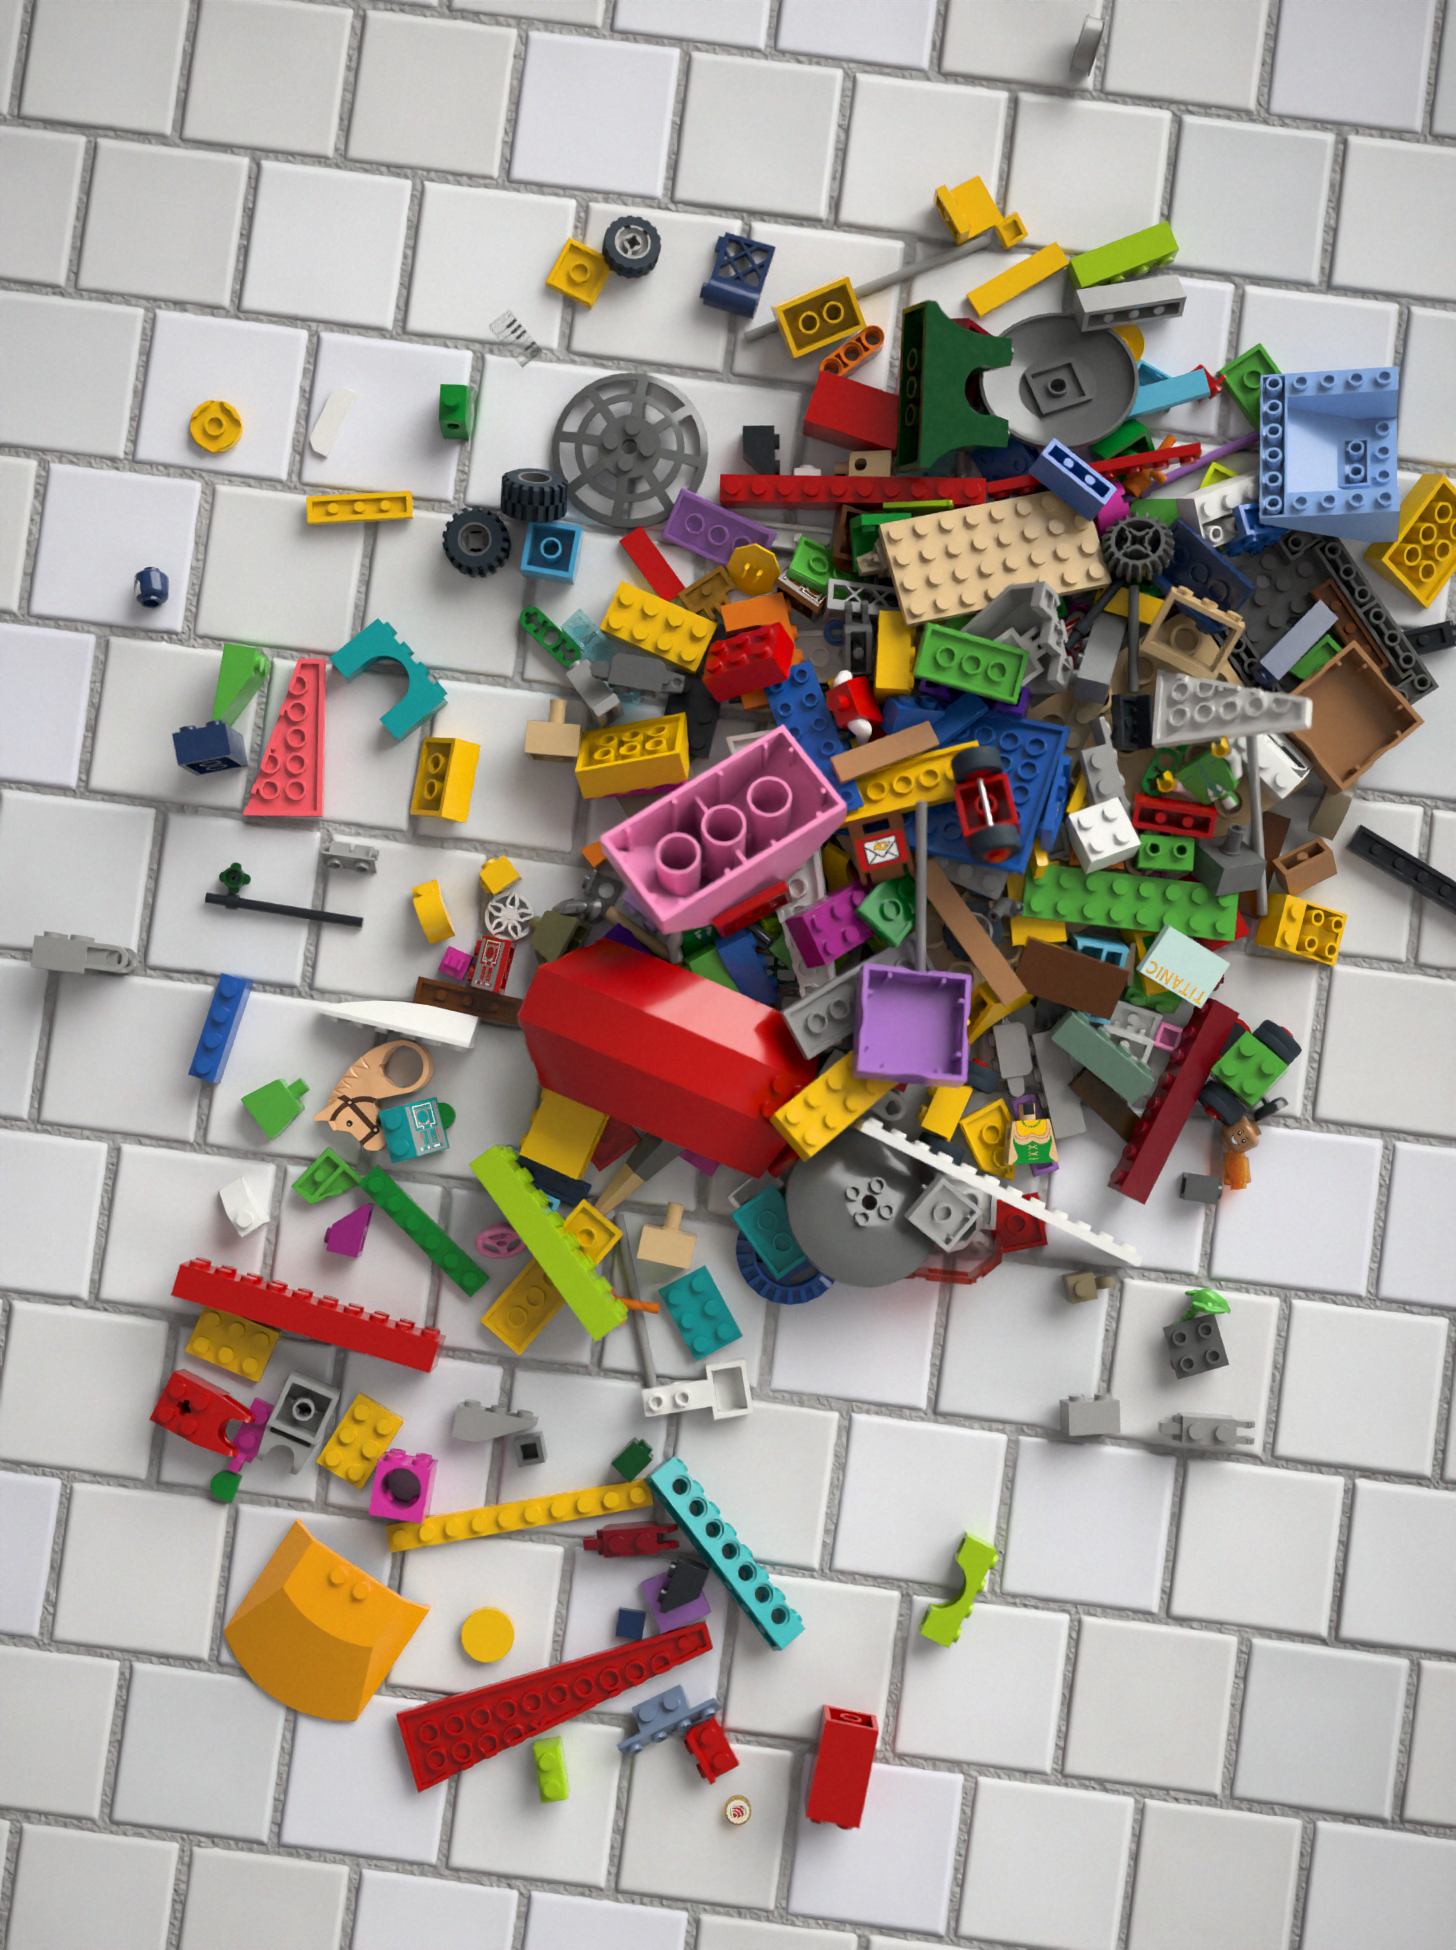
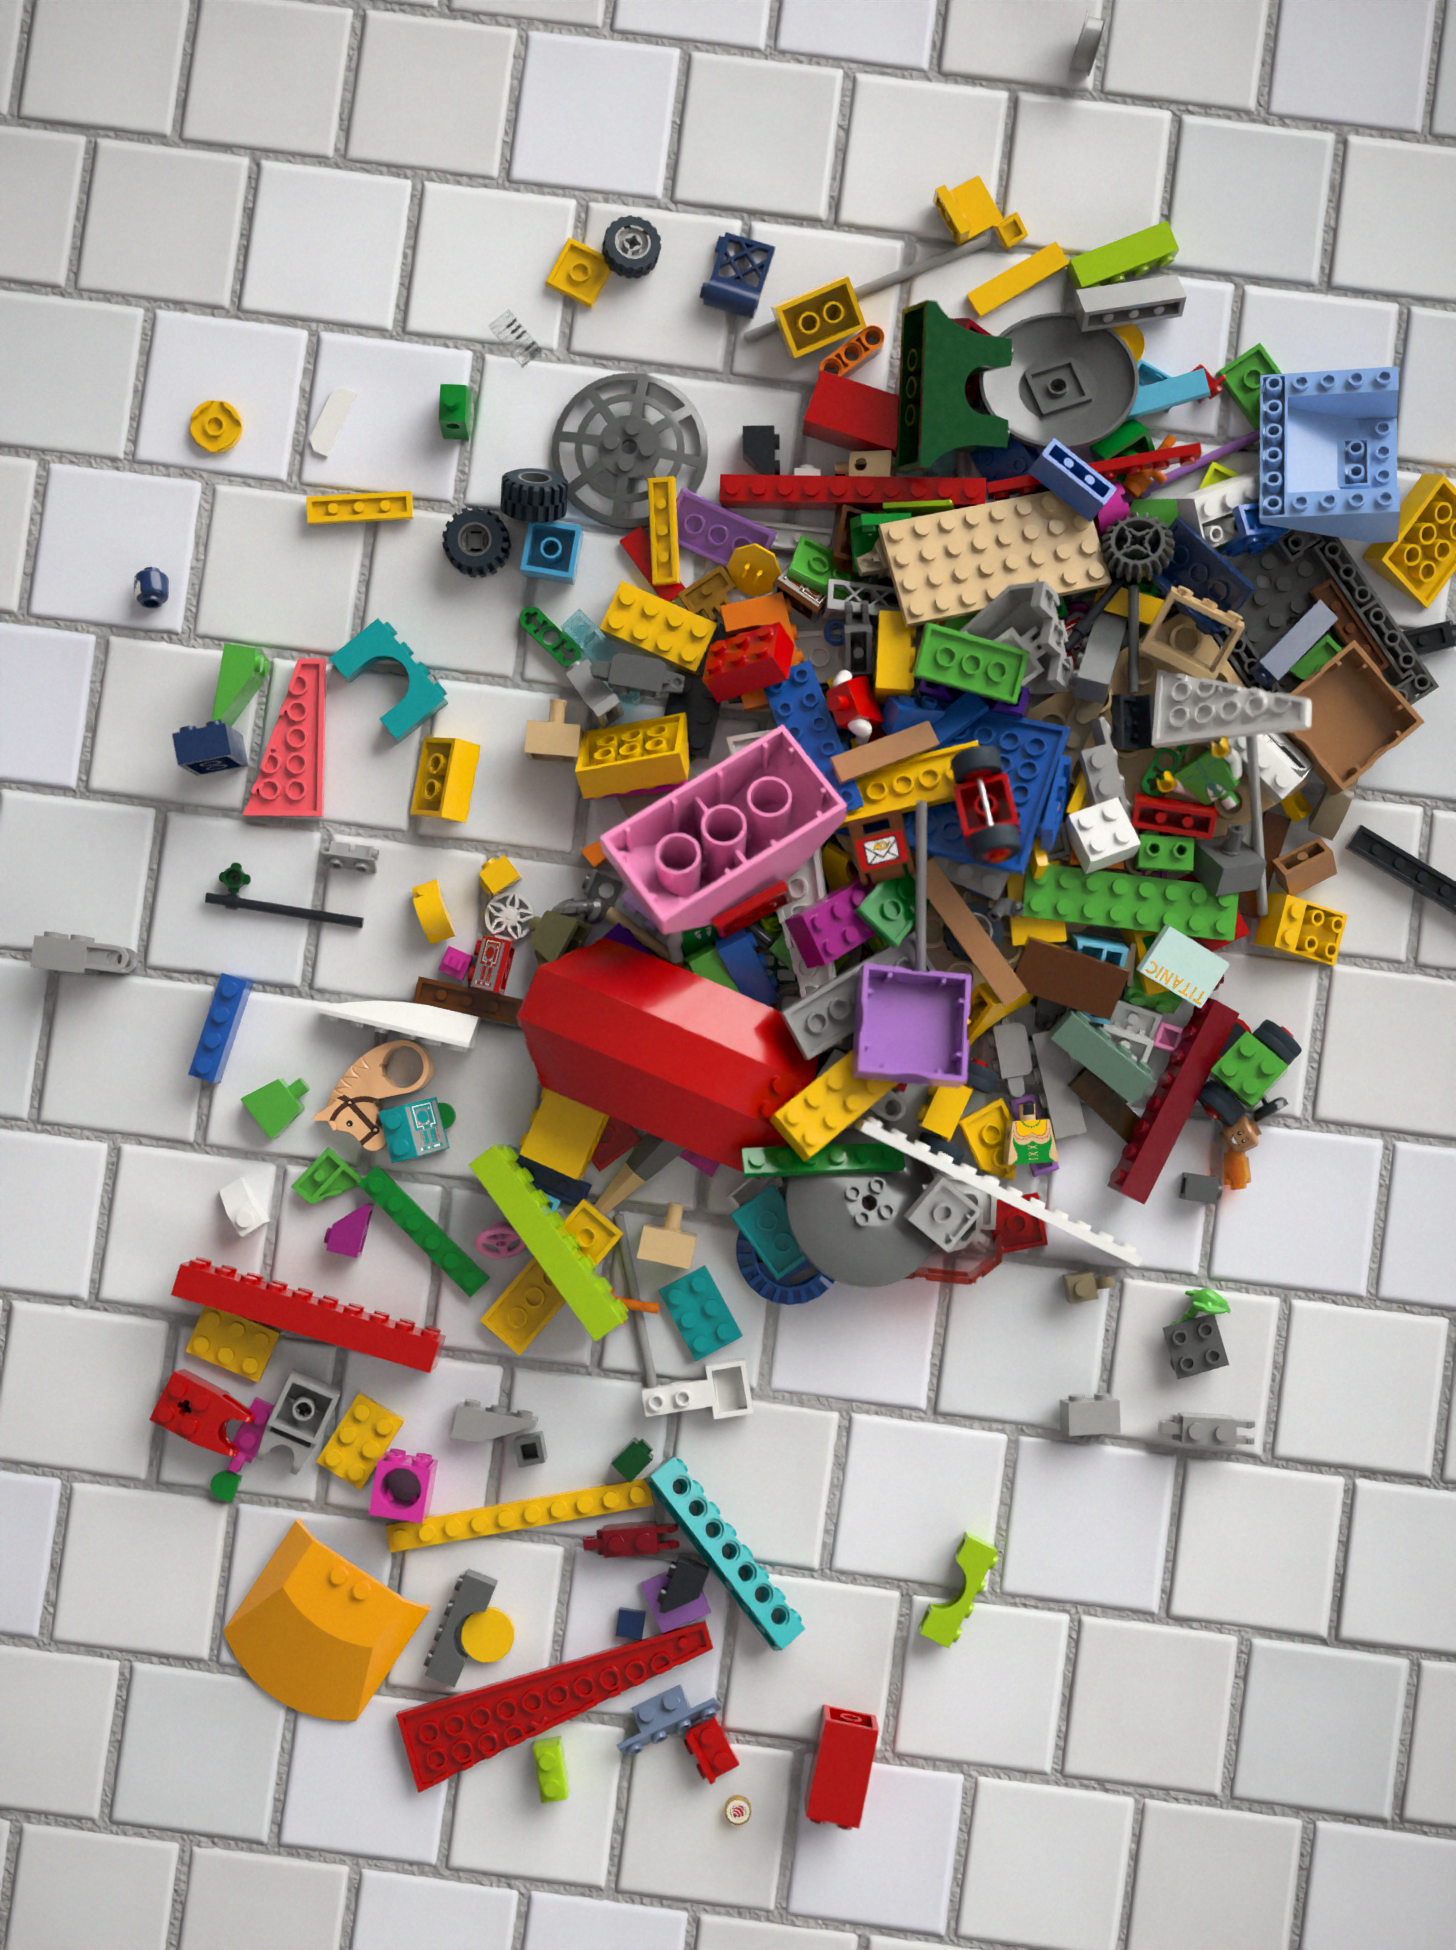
(448, 1658): none -> dark grey arch
(663, 530): none -> yellow tile
(828, 1160): none -> green plate
(1296, 806): none -> yellow plate

